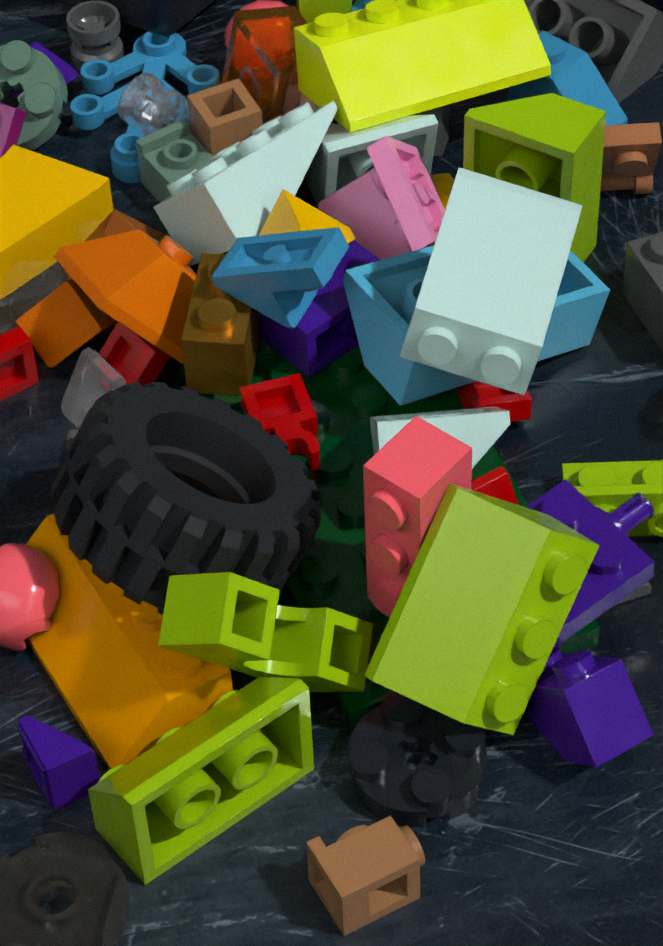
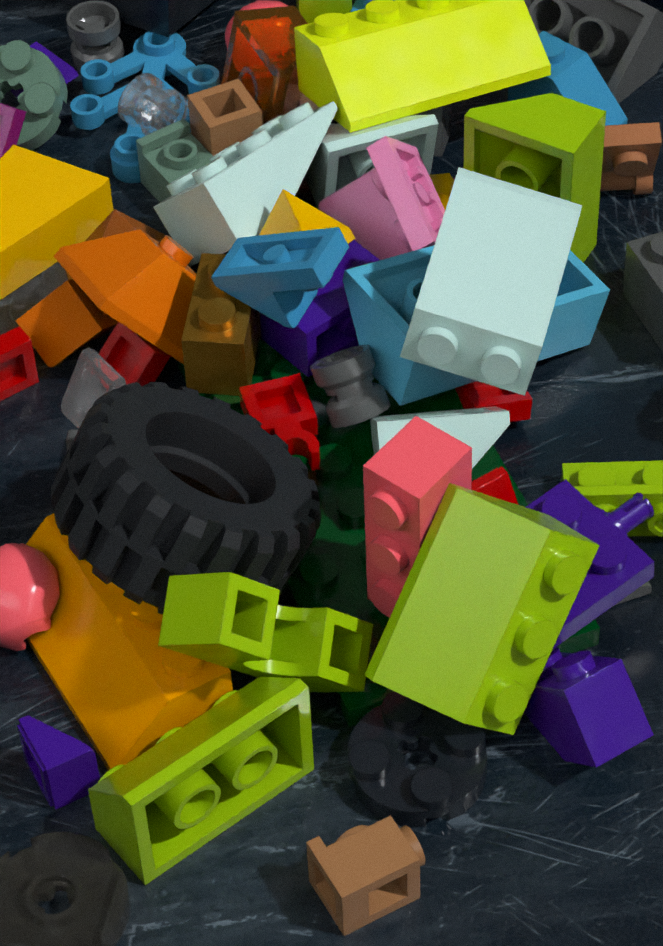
(348, 380): none -> dark grey wheel

